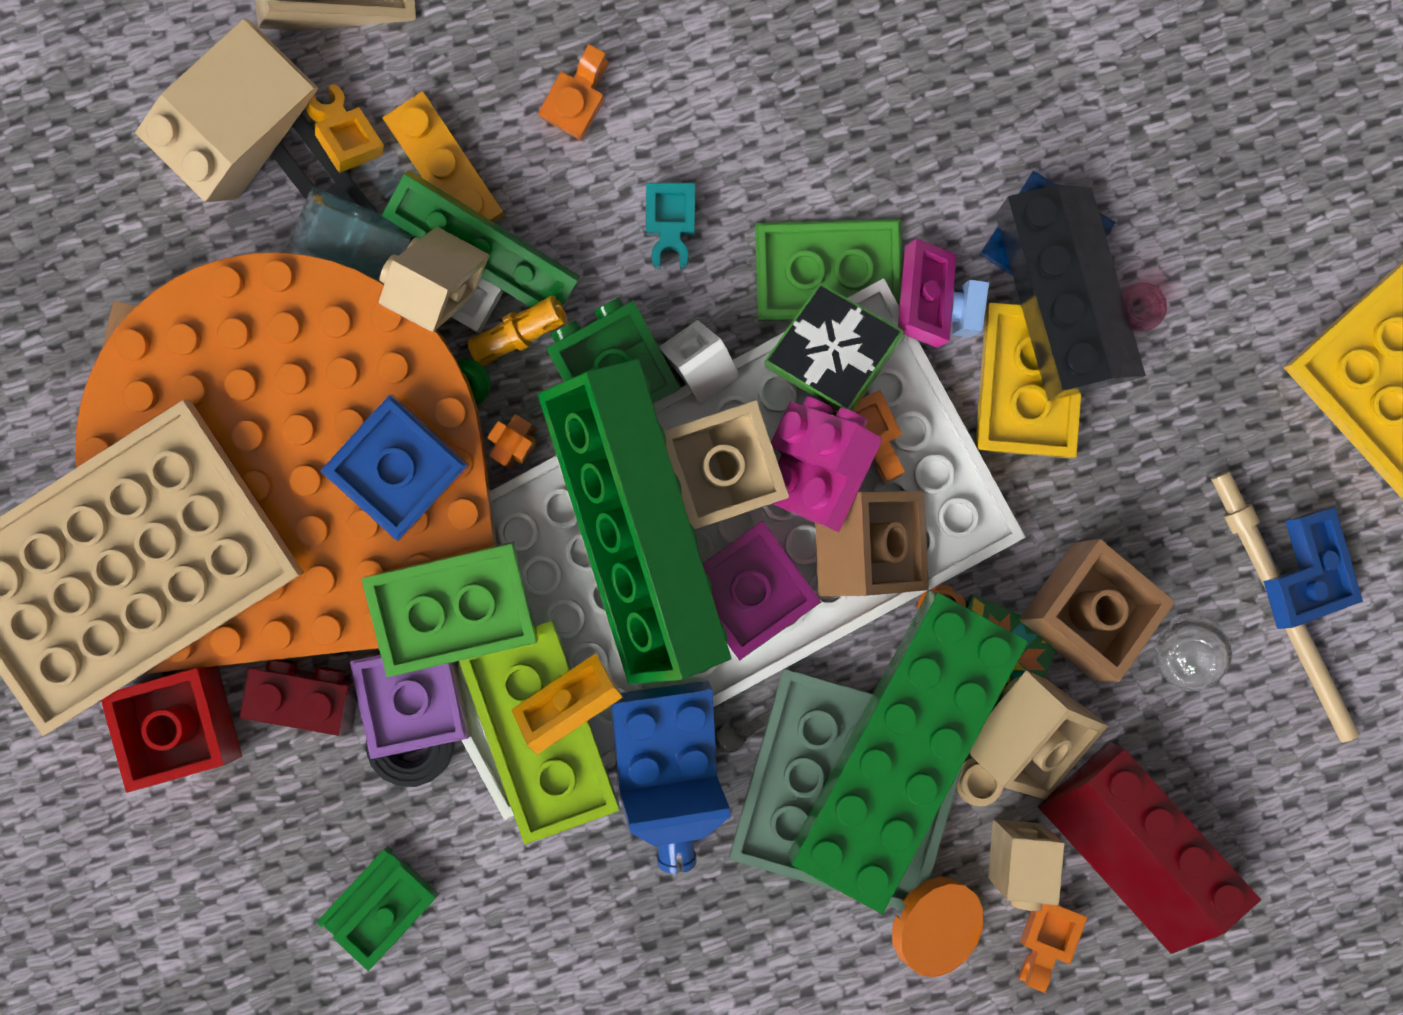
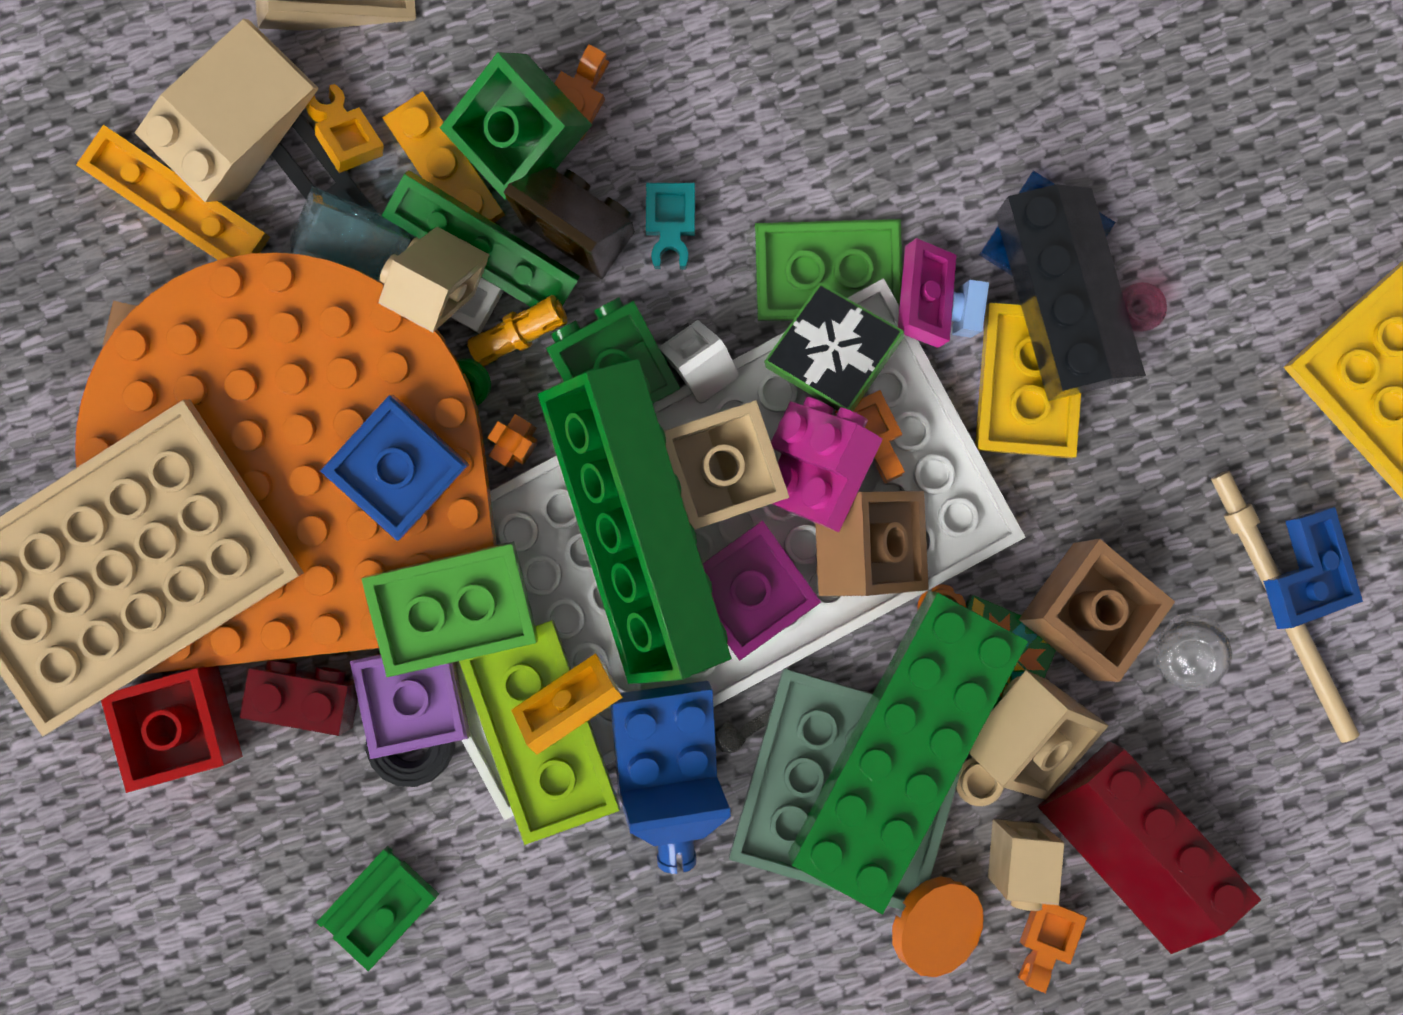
(169, 198): none -> light orange plate
(514, 121): none -> green brick
(571, 218): none -> dark brown slope

